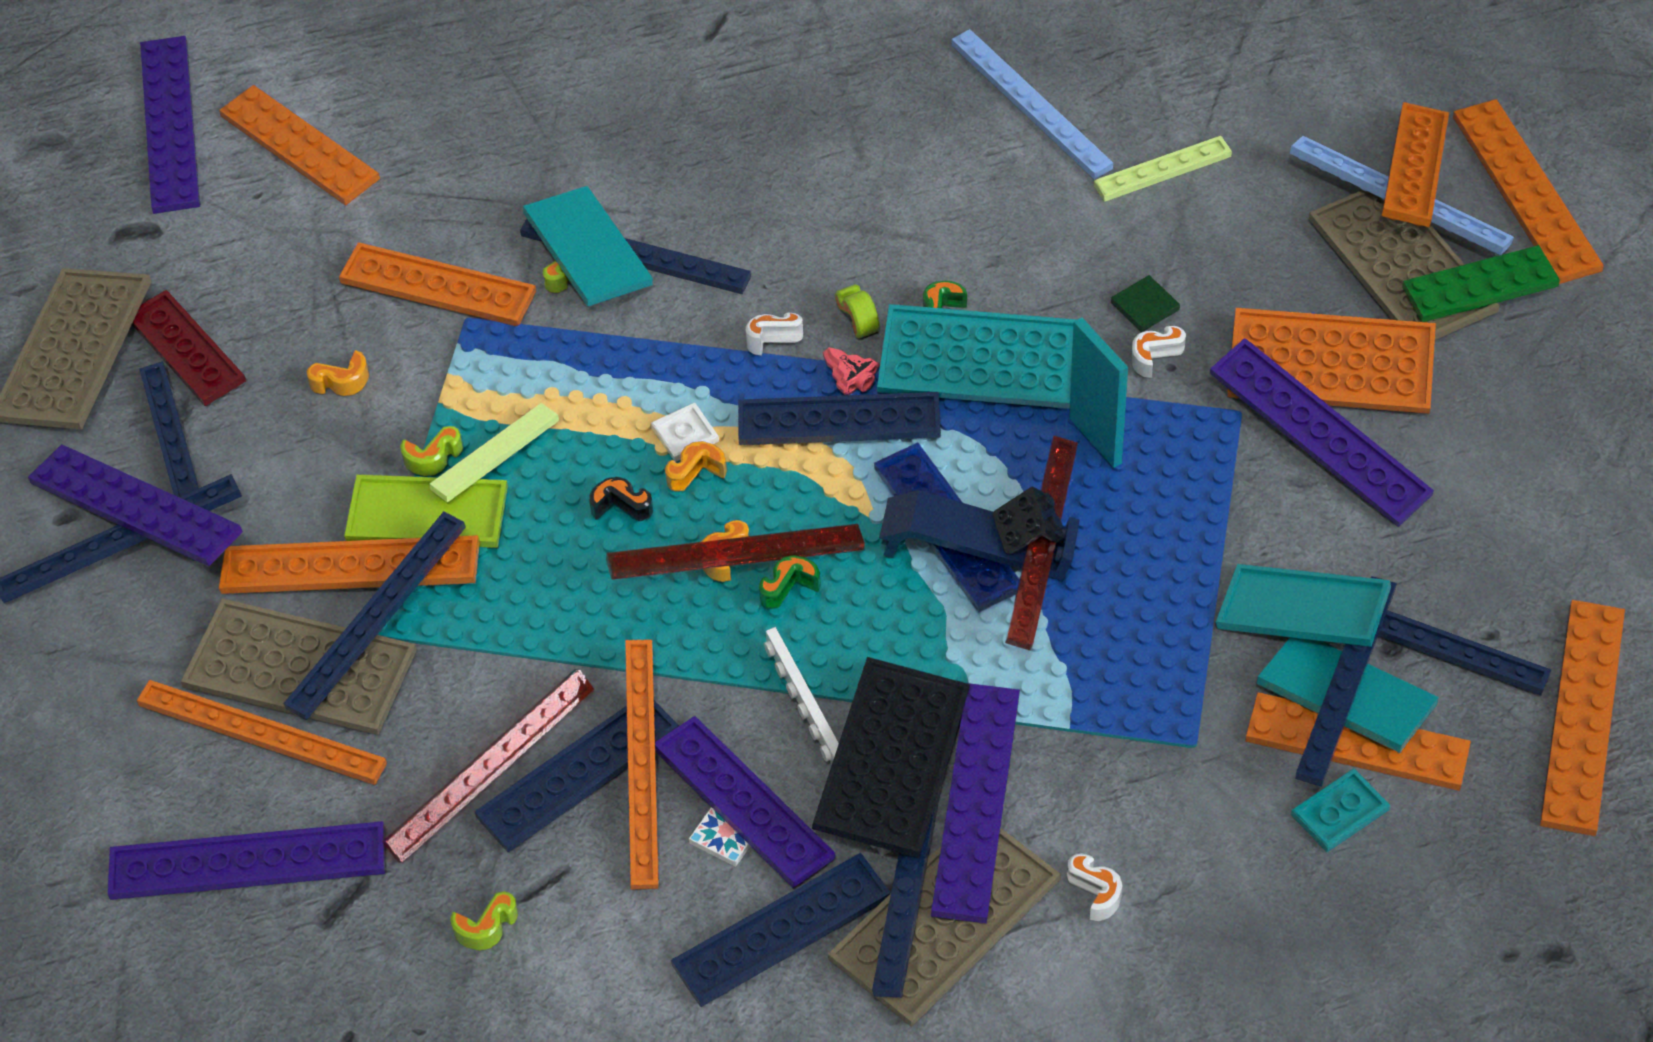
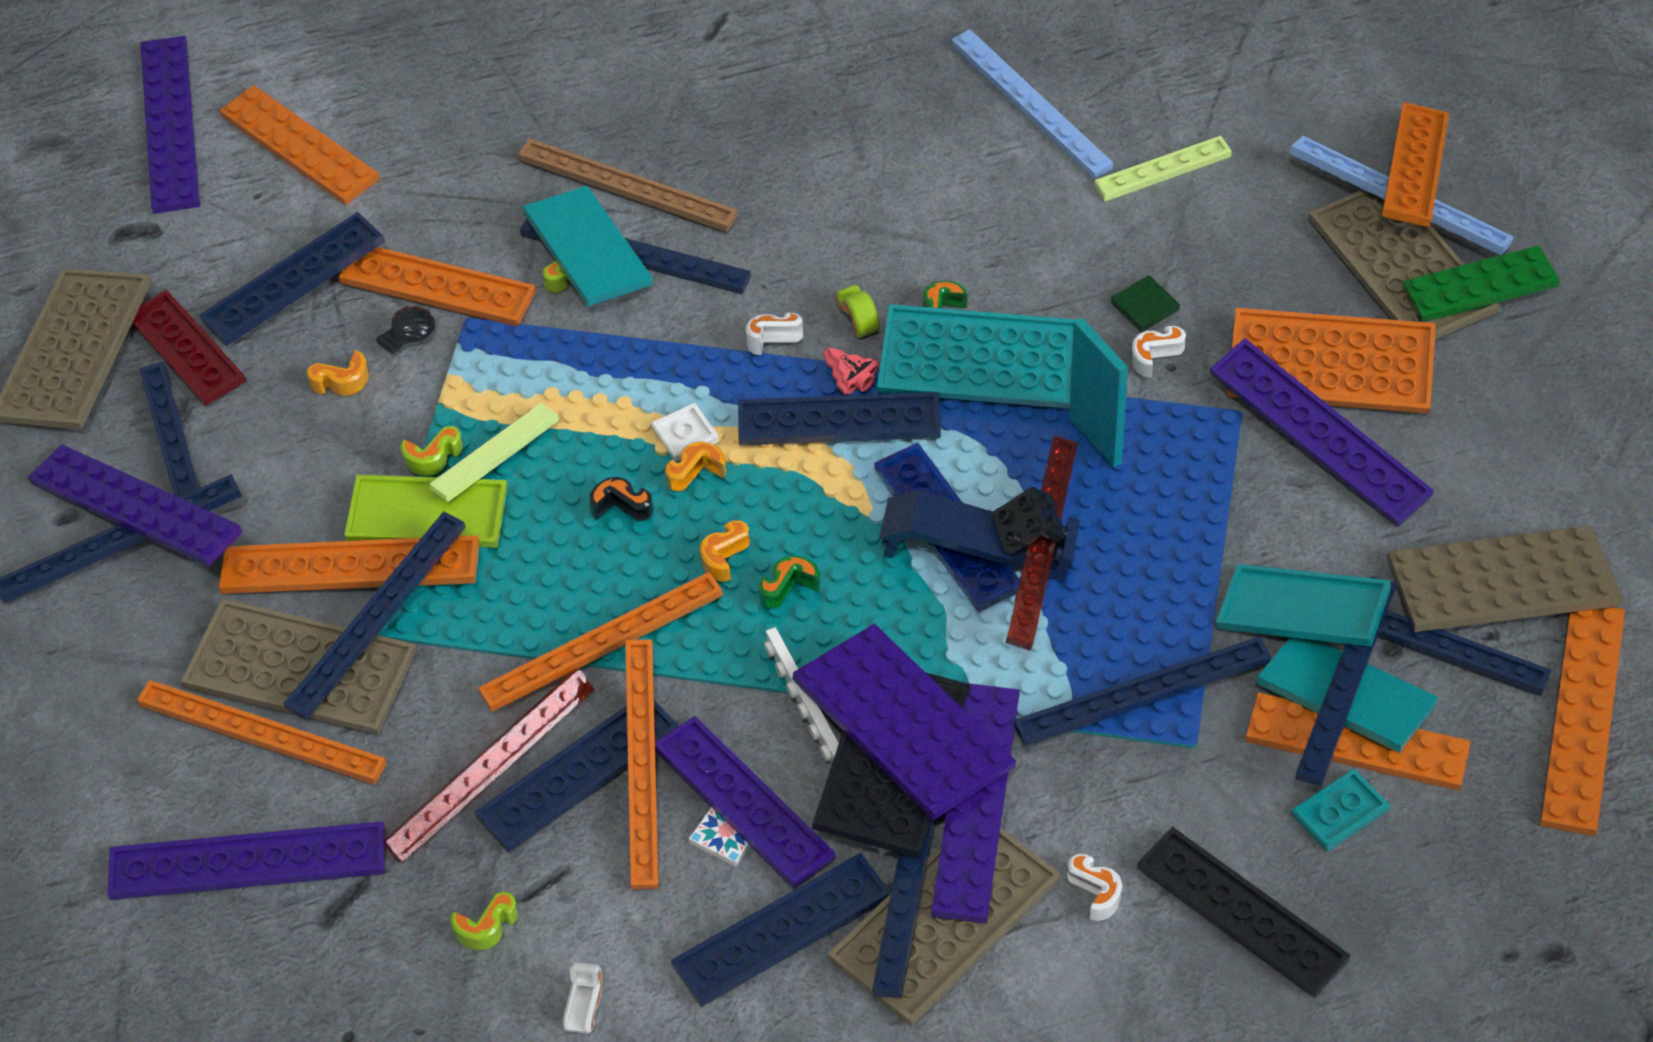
(291, 278): none -> dark blue plate
(407, 326): none -> black animal
(583, 997): none -> white animal
(599, 642): none -> orange plate
(628, 185): none -> medium nougat plate
(734, 551): clear red plate -> none
(904, 721): none -> dark purple plate
(1142, 691): none -> dark blue plate
(1244, 912): none -> black plate
(1504, 578): none -> dark tan plate
(1527, 190): orange plate -> none

